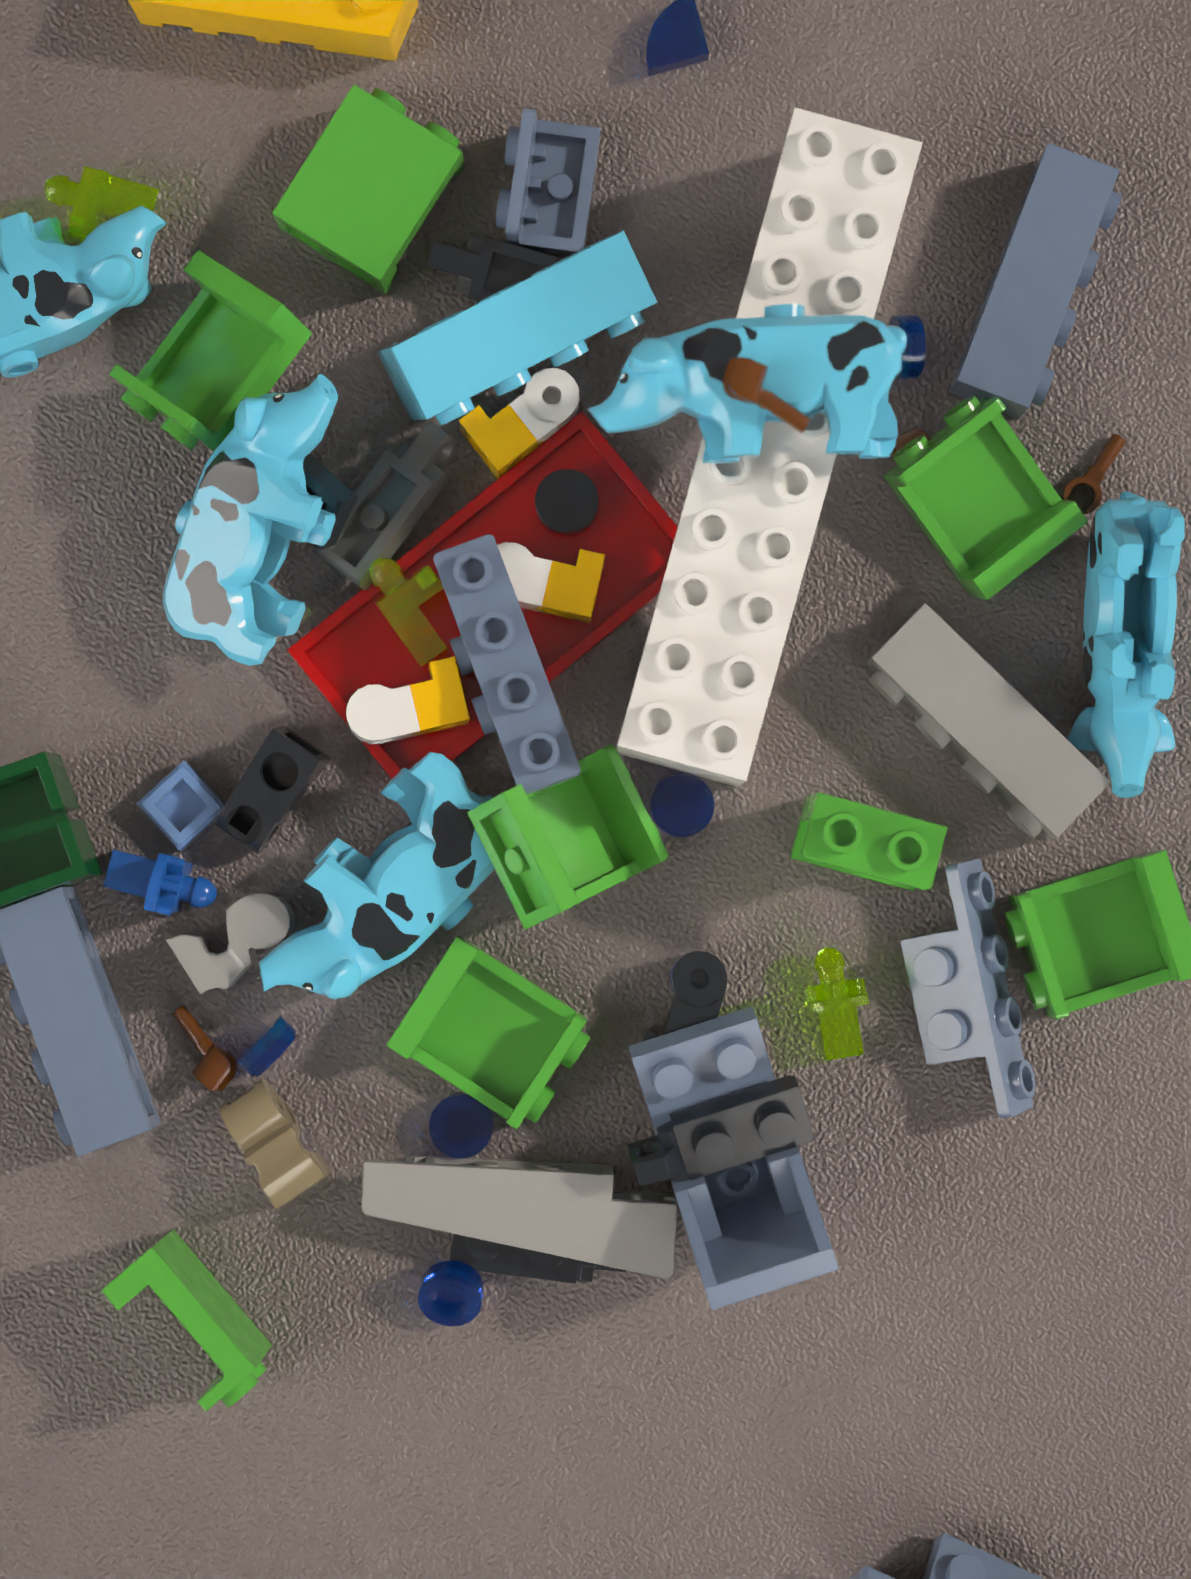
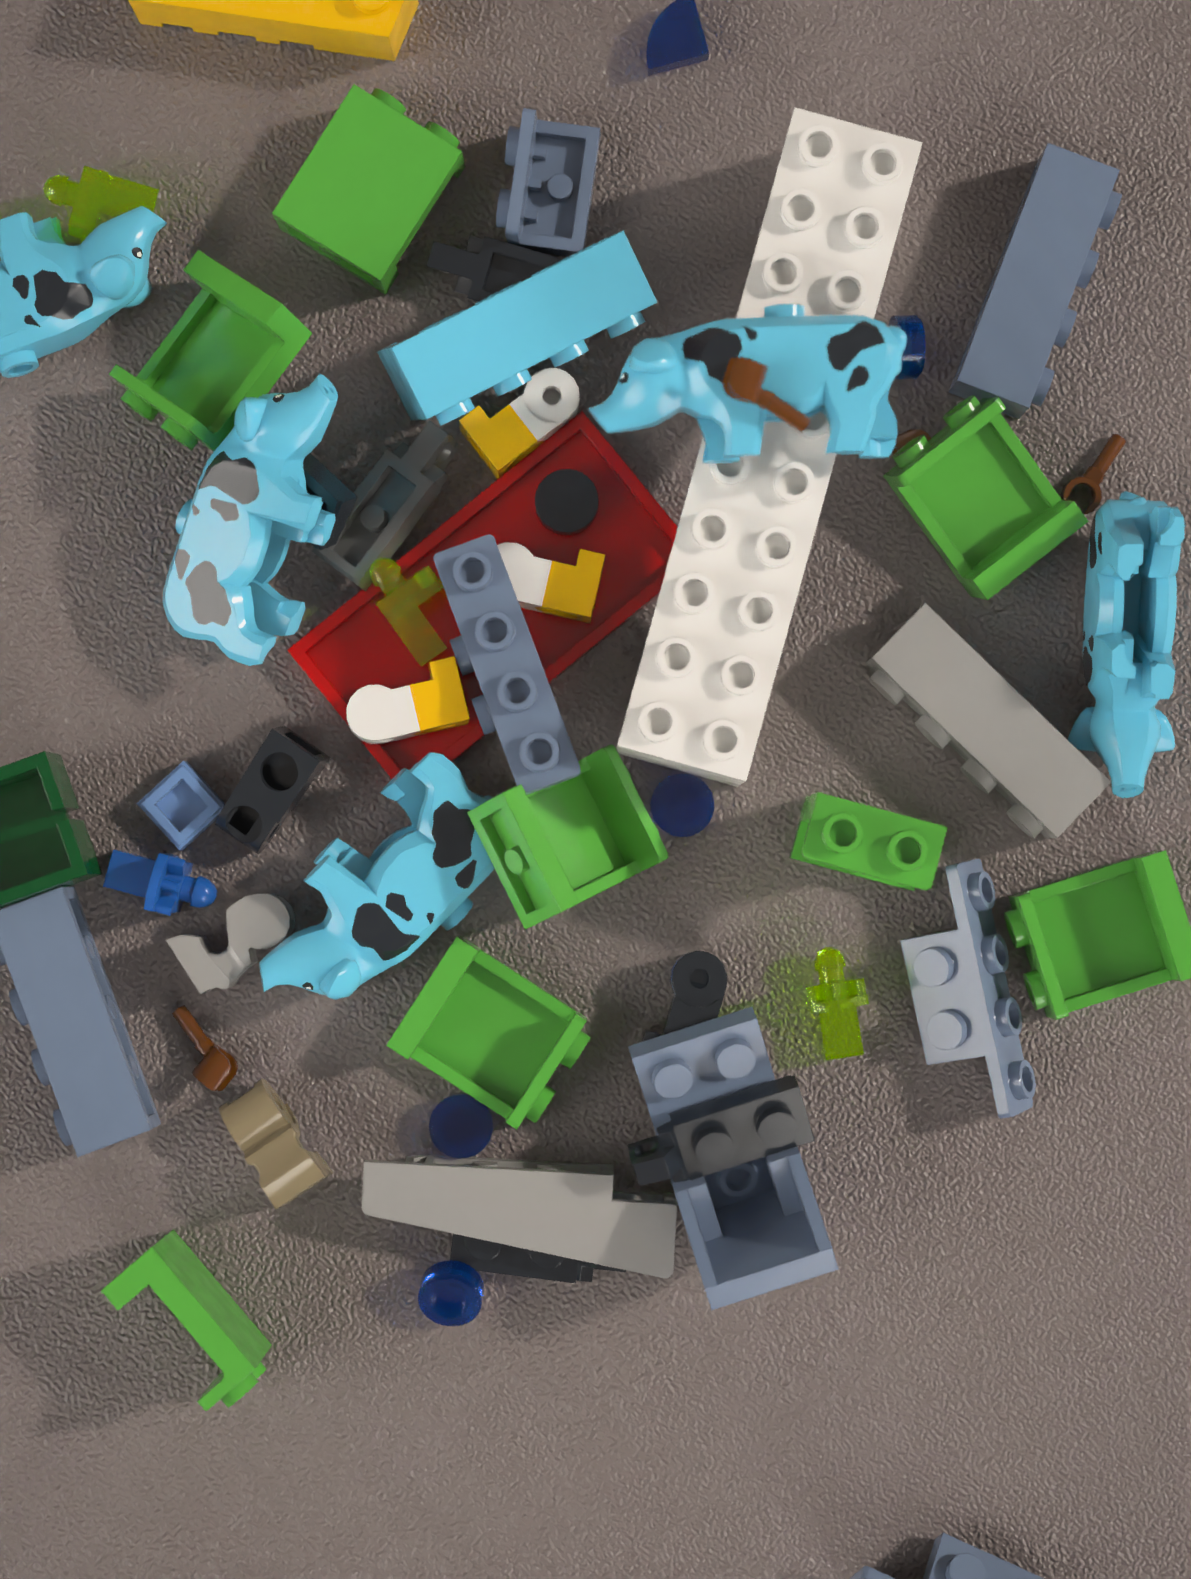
(267, 1047): clear blue tile -> none

